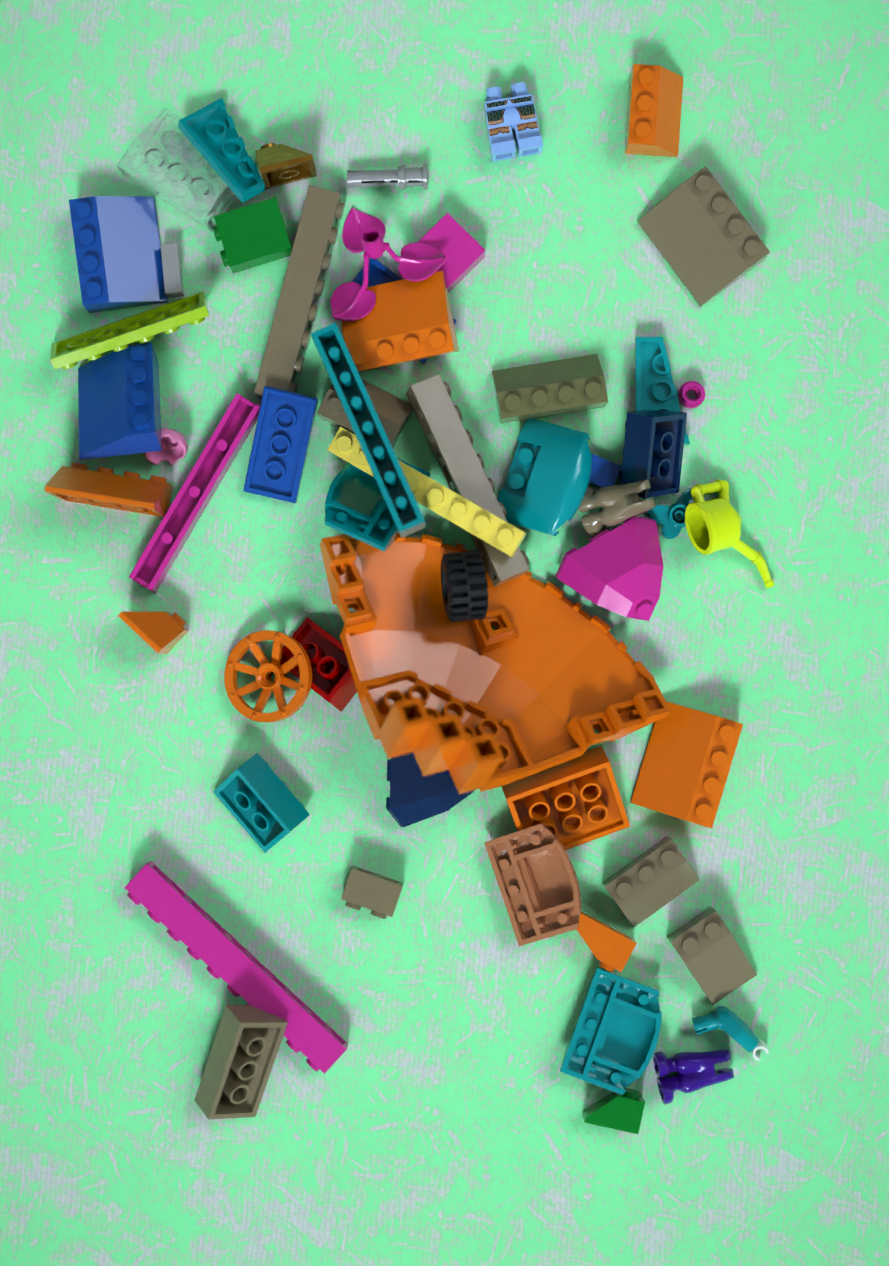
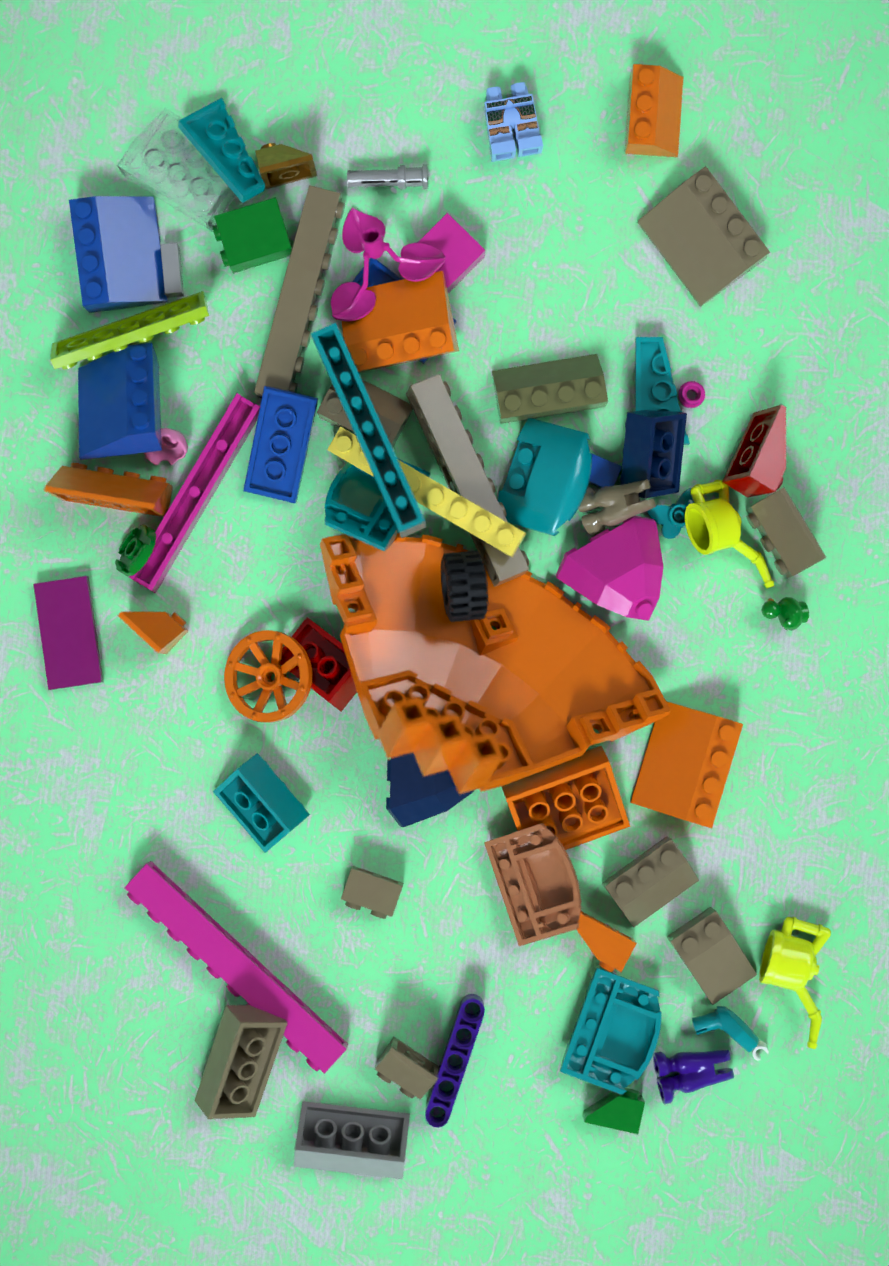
(68, 632): none -> magenta tile
(136, 550): none -> green tile
(351, 1140): none -> light grey slope
(407, 1069): none -> dark tan slope
(454, 1073): none -> dark purple beam
(760, 455): none -> red slope
(785, 533): none -> dark tan slope
(789, 611): none -> green animal
(792, 962): none -> neon yellow piece

